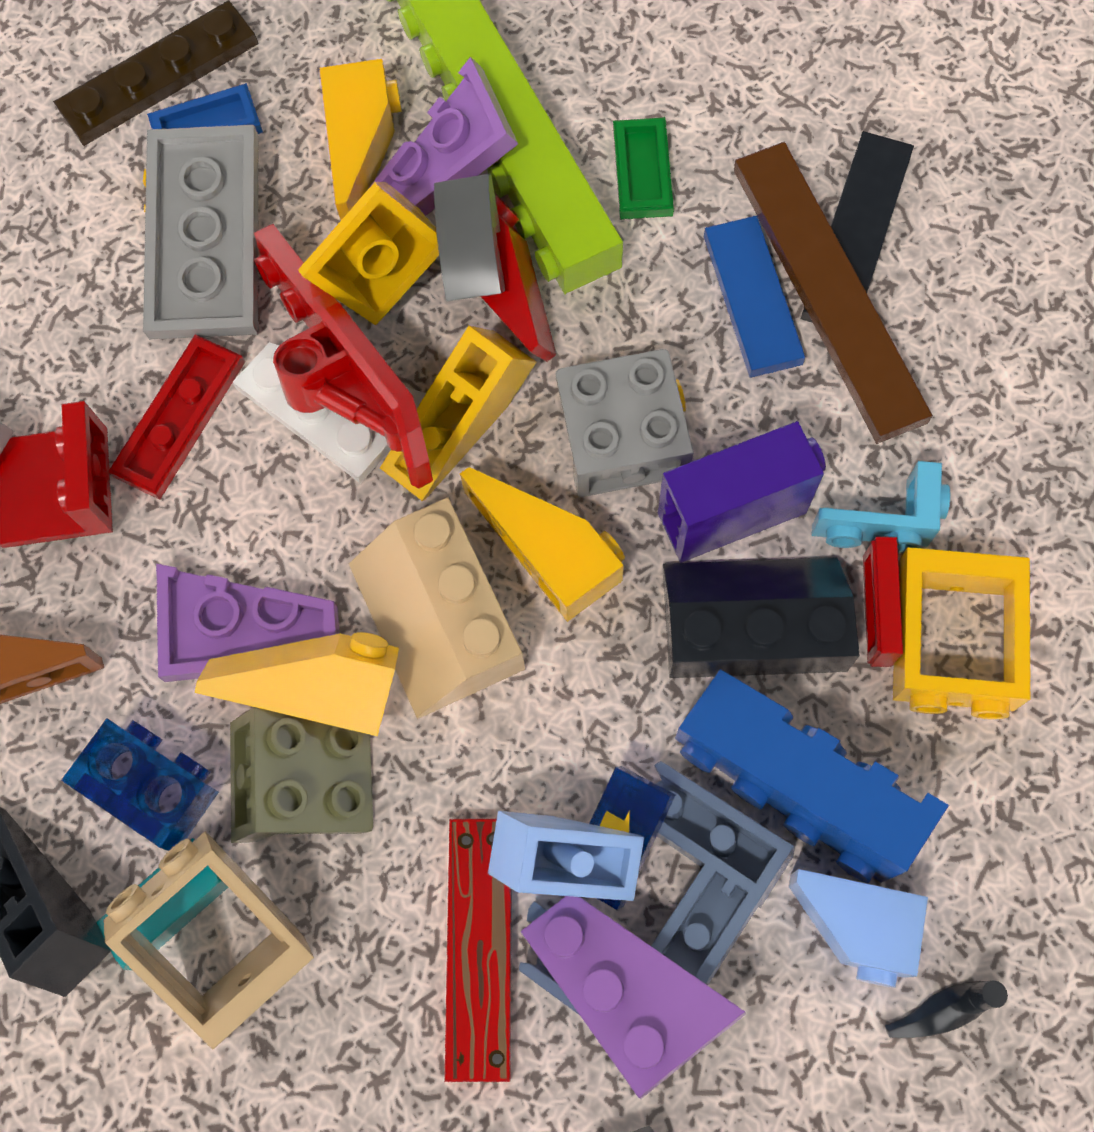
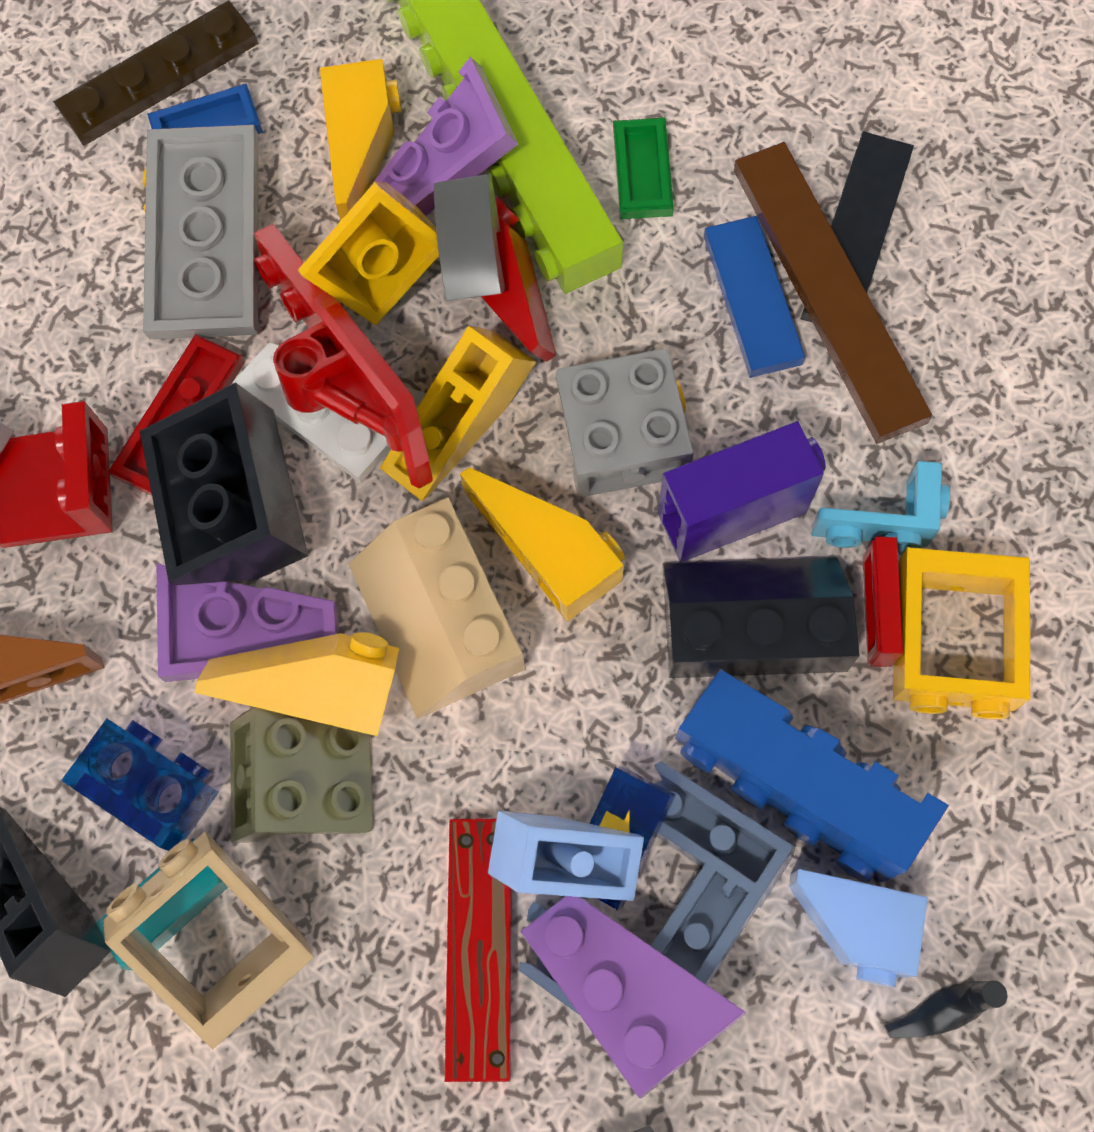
(222, 490): none -> black slope

